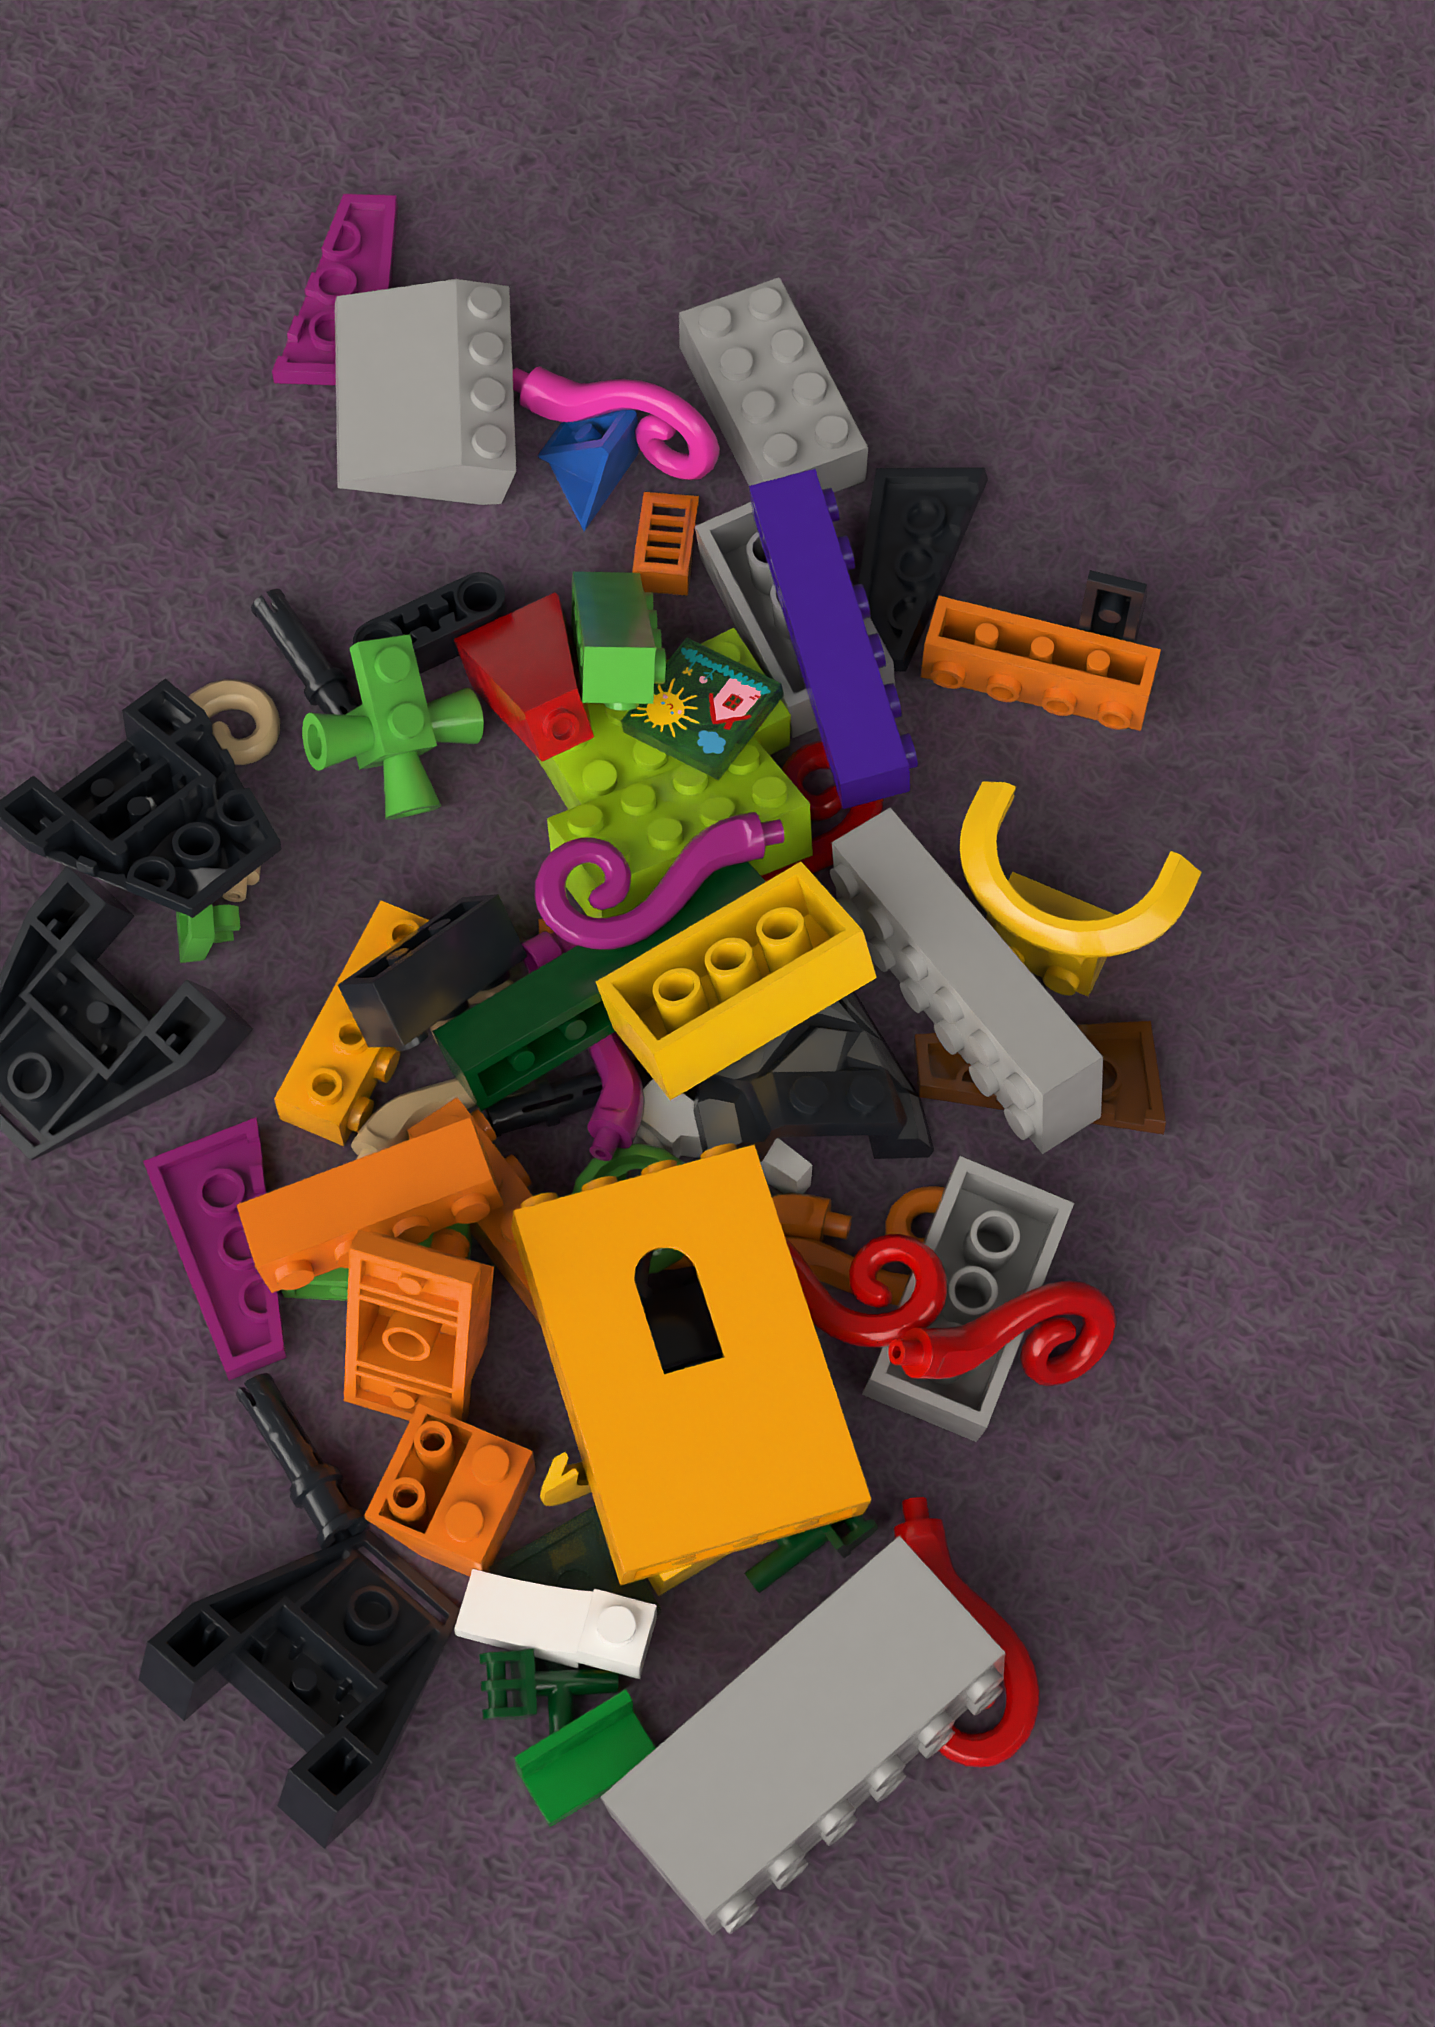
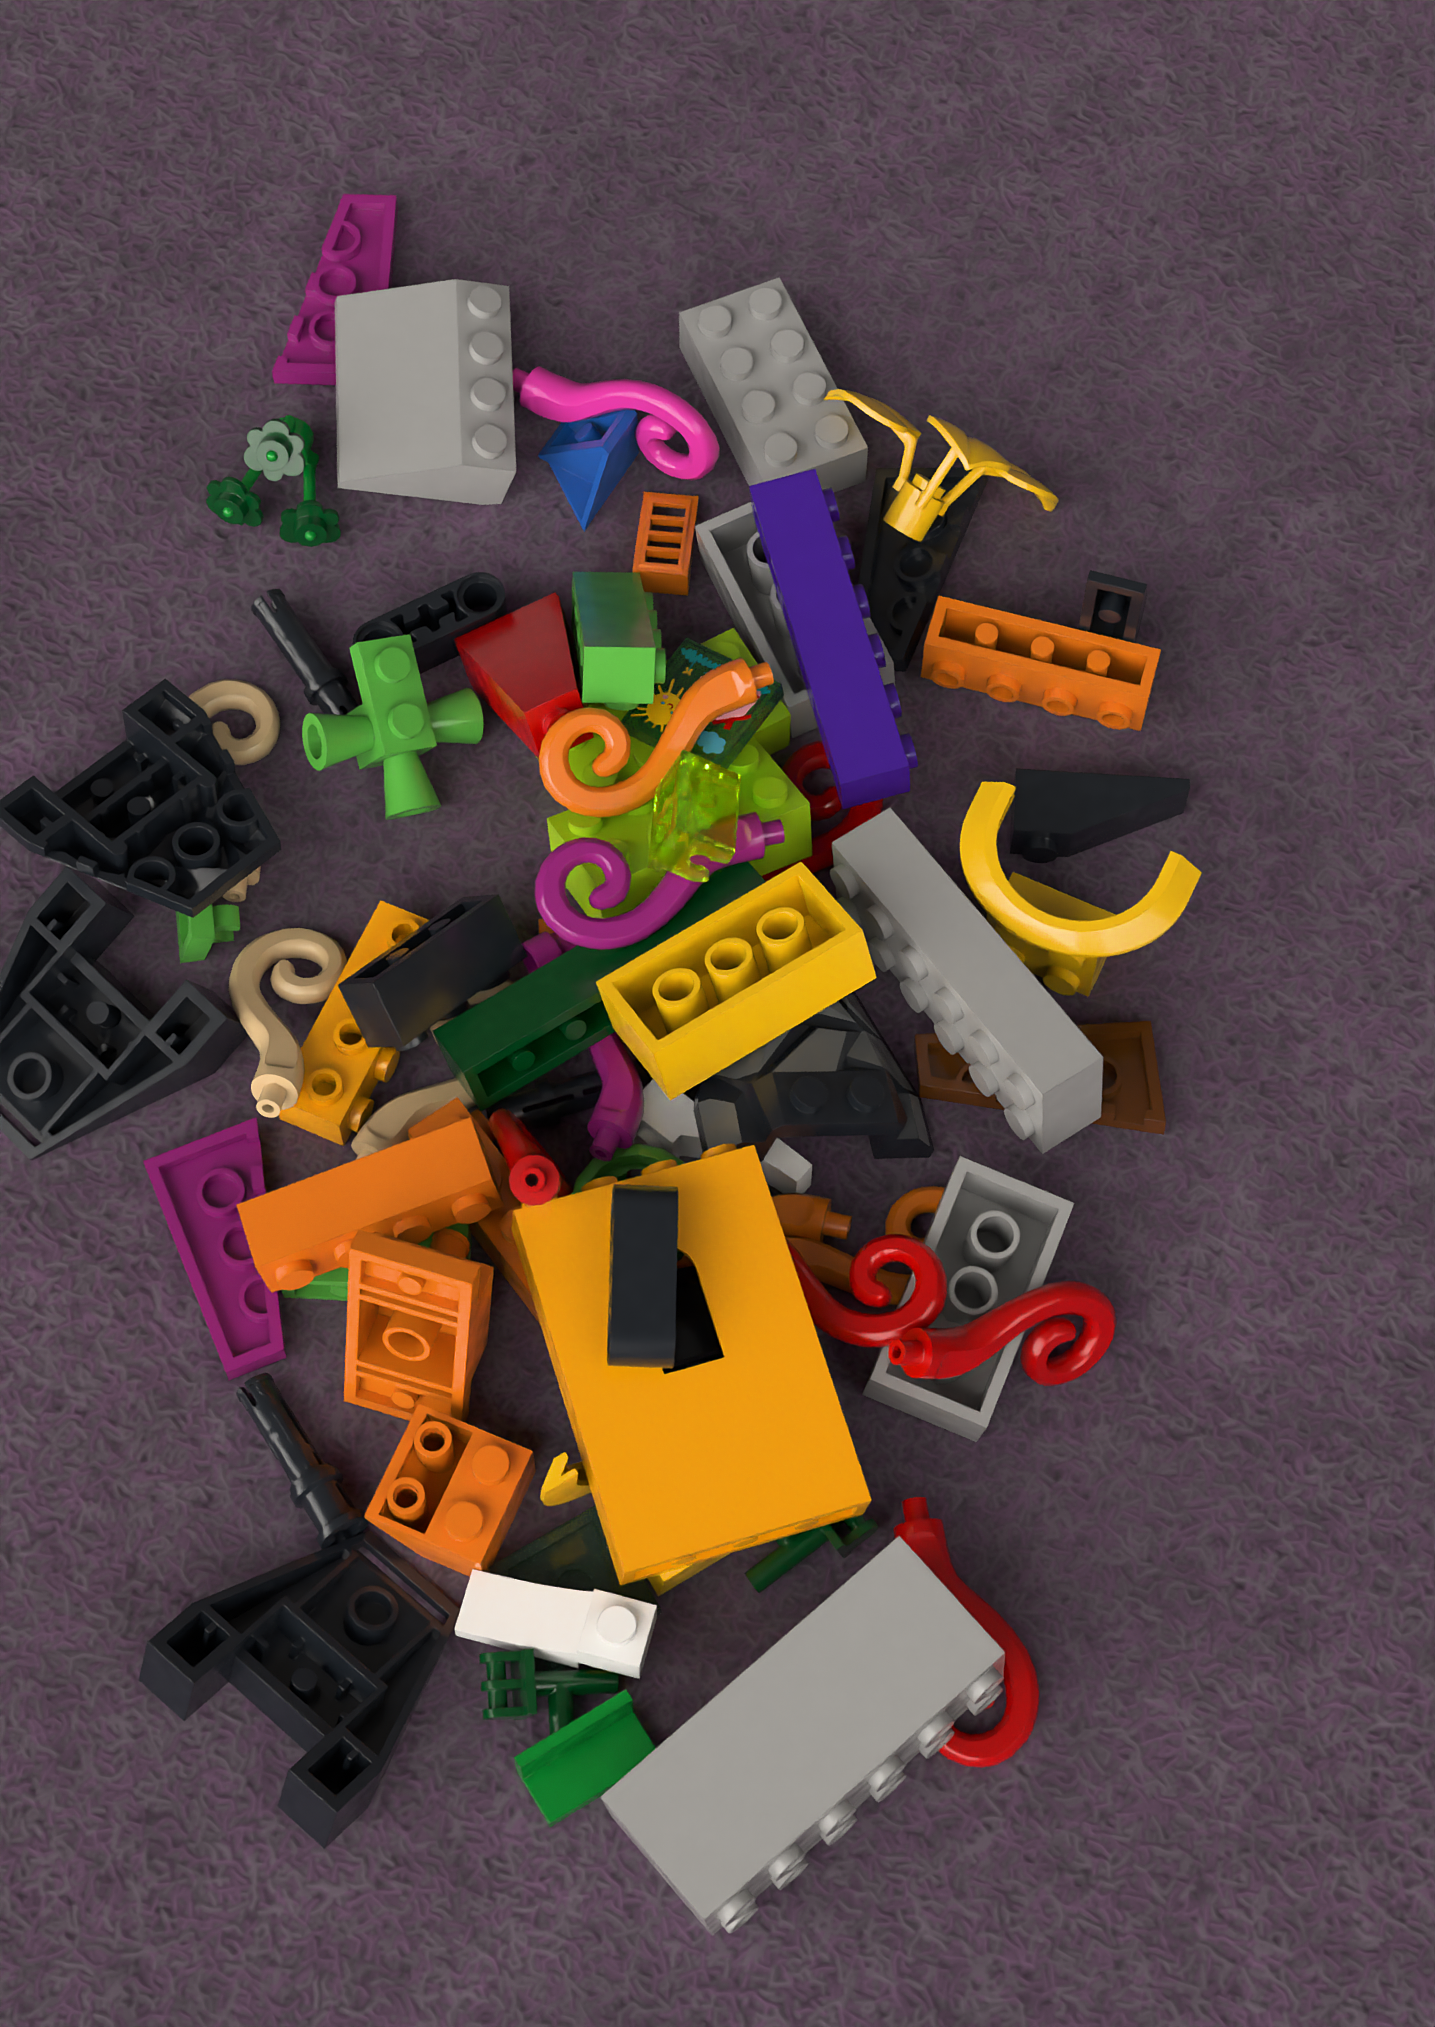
(277, 450): none -> dark green plant
(281, 1059): none -> tan plant
(533, 1172): none -> red plant
(642, 1276): none -> black beam
(694, 816): none -> clear neon green hinge
(709, 697): none -> orange plant
(921, 500): none -> yellow plant
(1076, 811): none -> black slope

